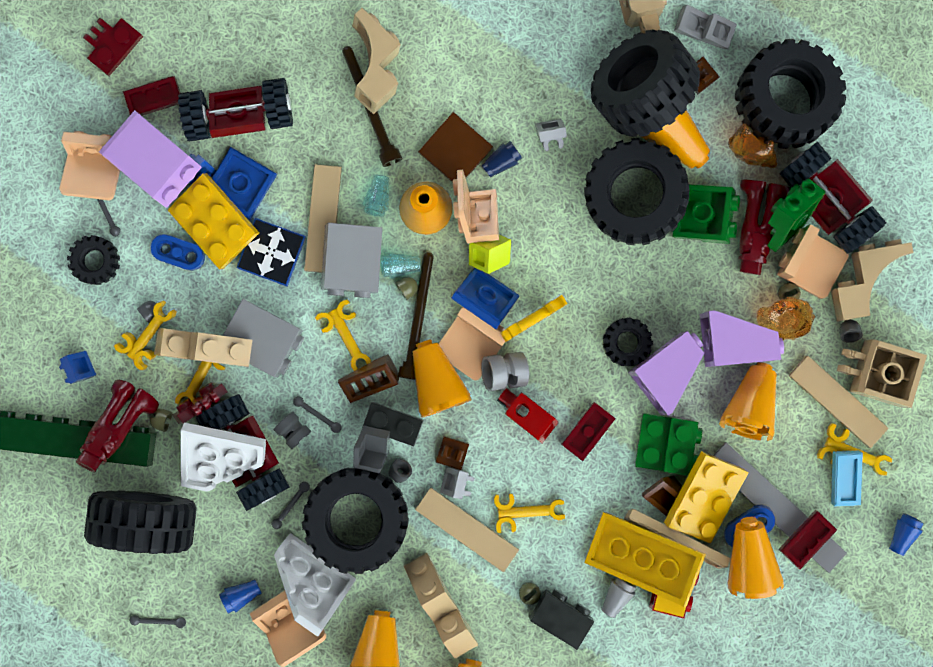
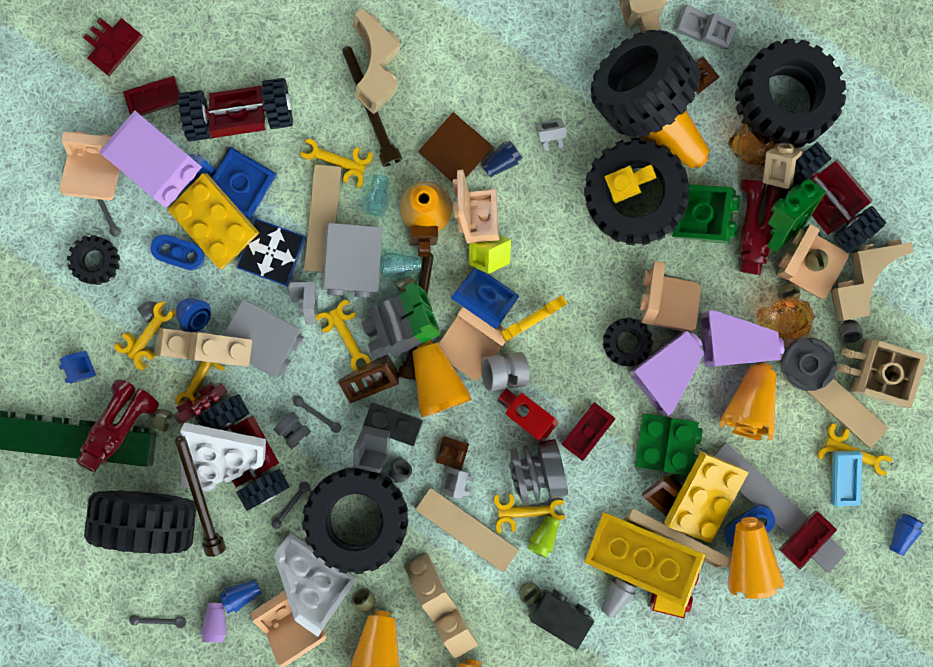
(193, 314): none -> blue cone
(213, 543): none -> dark brown piece
(214, 623): none -> lavender cone
(307, 297): none -> light grey bracket
(355, 167): none -> yellow bar
(367, 597): none -> olive hinge
(401, 323): none -> dark grey hips
(423, 238): none -> reddish brown tile
(538, 472): none -> dark grey wheel
(544, 537): none -> lime cone
(626, 184): none -> yellow plate
(669, 300): none -> light nougat bracket
(781, 165): none -> tan bracket
(808, 364): none -> dark grey tile
(812, 262): none -> olive hinge

